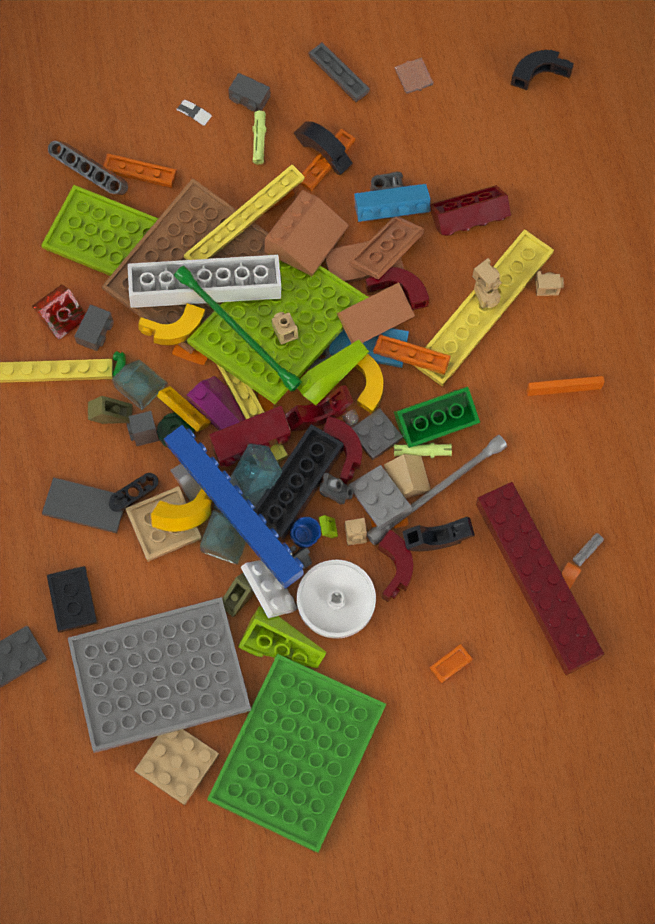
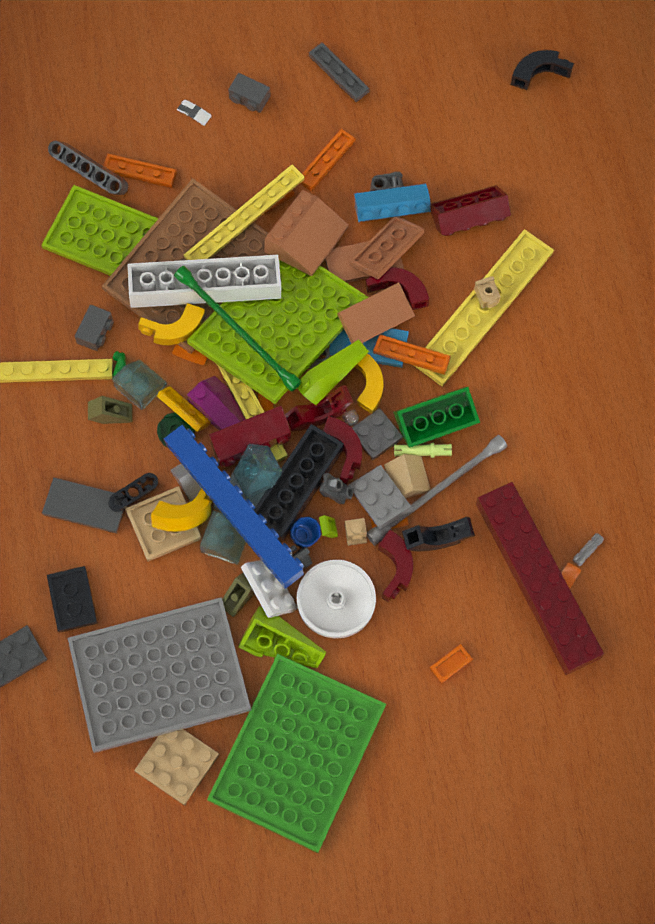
(59, 311): clear red slope -> none
(142, 428): dark grey brick -> none
(259, 130): yellowish green pin -> none
(284, 327): tan brick -> none
(319, 138): black arch -> none
(414, 75): clear piece -> none
(487, 276): tan brick -> none
(548, 284): tan brick -> none
(565, 385): orange tile -> none

